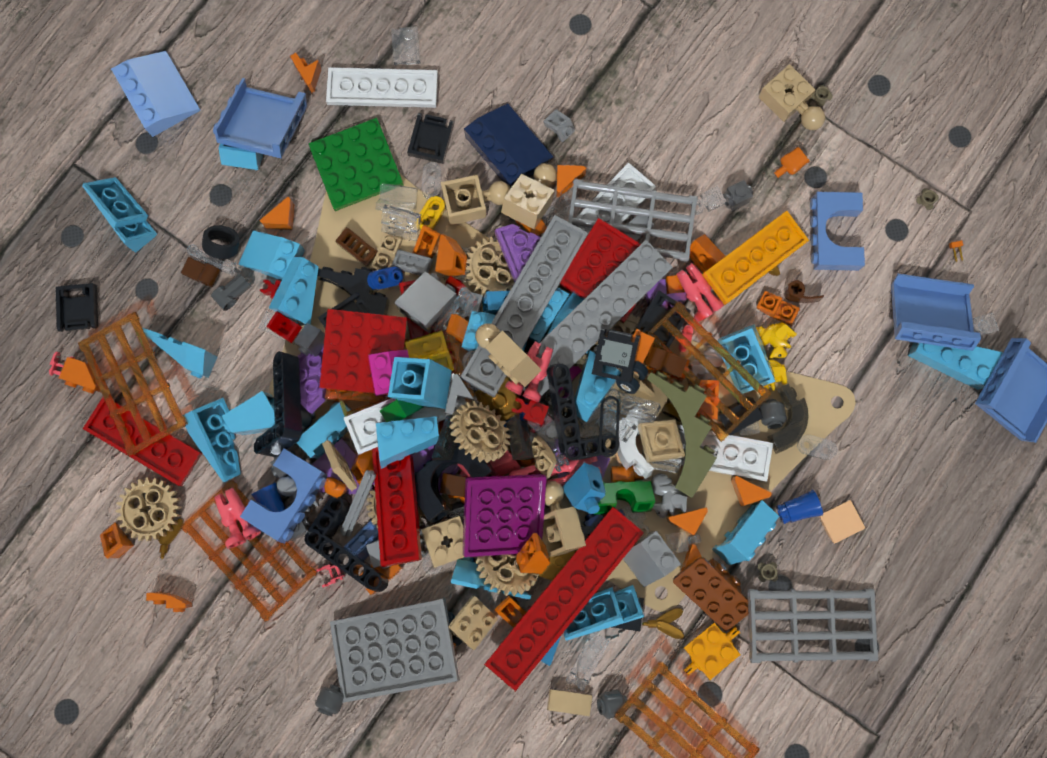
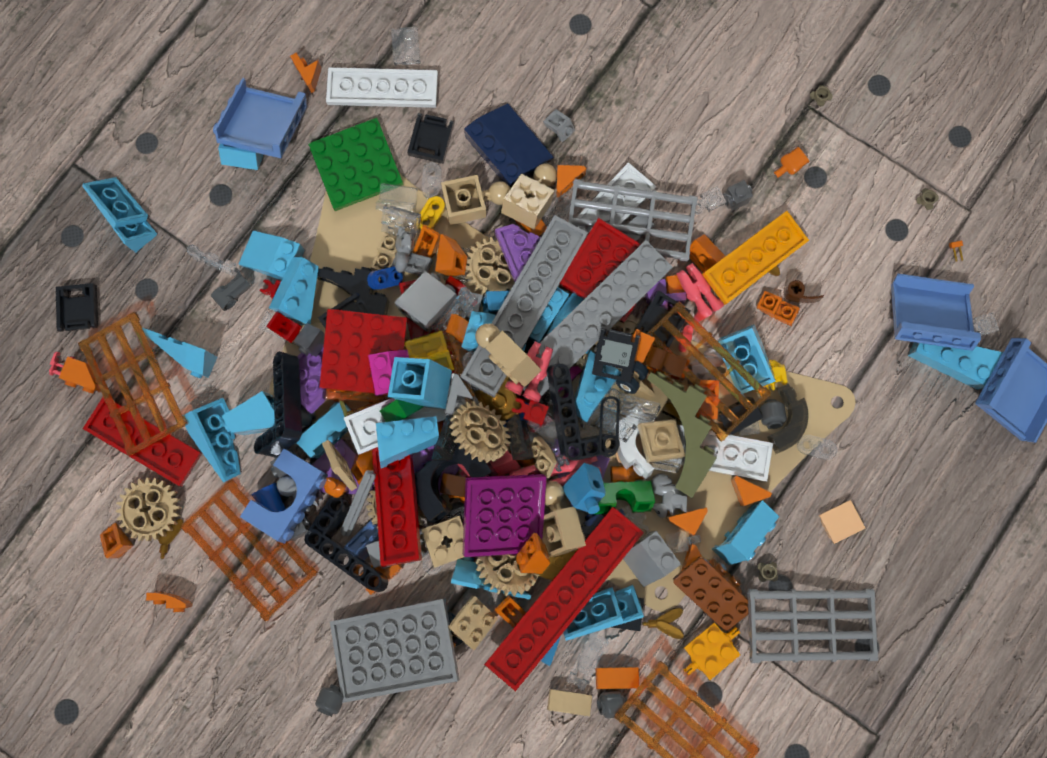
(155, 91): light blue slope -> none
(200, 272): reddish brown panel -> none
(223, 233): black tyre -> none
(229, 514): coral piece -> none
(281, 216): orange slope -> none
(333, 580): coral piece -> none
(342, 239): reddish brown slope -> none
(404, 245): none -> light grey animal
(617, 678): none -> orange slope
(777, 336): yellow animal -> none
(789, 94): tan brick -> none
(800, 508): blue plant -> none
(825, 253): medium blue arch -> none

